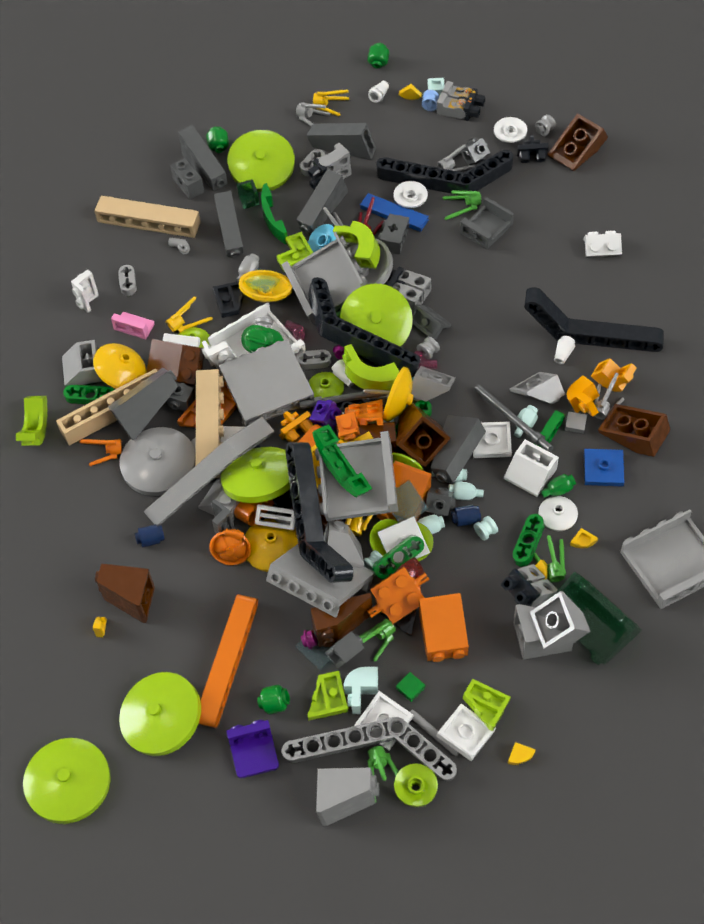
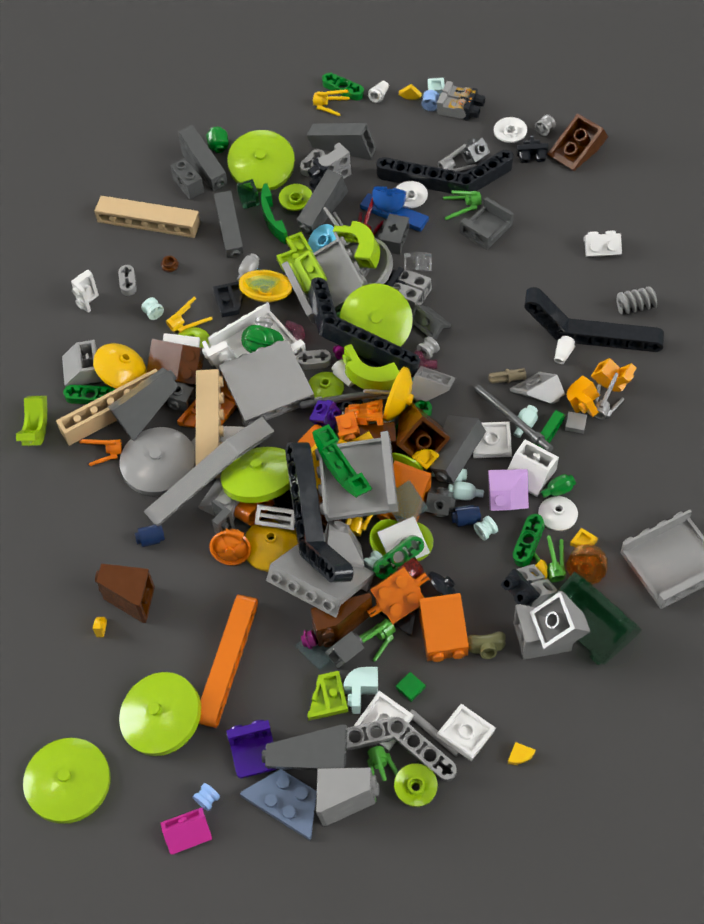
(132, 324): bright pink panel -> none
(152, 308): none -> light aqua wheel
(169, 263): none -> reddish brown plate
(181, 244): light grey arm -> none
(186, 831): none -> dark pink panel
(206, 796): none -> light blue wheel
(273, 699): green head -> none
(285, 800): none -> sand blue wing
(289, 431): light orange hips -> none
(294, 197): none -> lime dish
(305, 110): light grey plant -> none
(306, 268): none -> lime plate
(309, 751): none -> dark grey slope
(332, 82): none -> green beam
(378, 55): green head -> none
(388, 199): none -> blue cylinder
(418, 261): none -> clear panel
(425, 457): none -> yellow tile
(433, 523): light aqua plant -> none
(441, 584): none -> black dish
(486, 702): lime wing -> none
(487, 644): none -> olive piece
(507, 376): none -> dark tan axle
(508, 489): none -> lavender slope
(589, 562): none -> clear orange cylinder
(603, 467): blue plate -> none
(635, 299): none -> light grey piece
(636, 428): reddish brown slope -> none

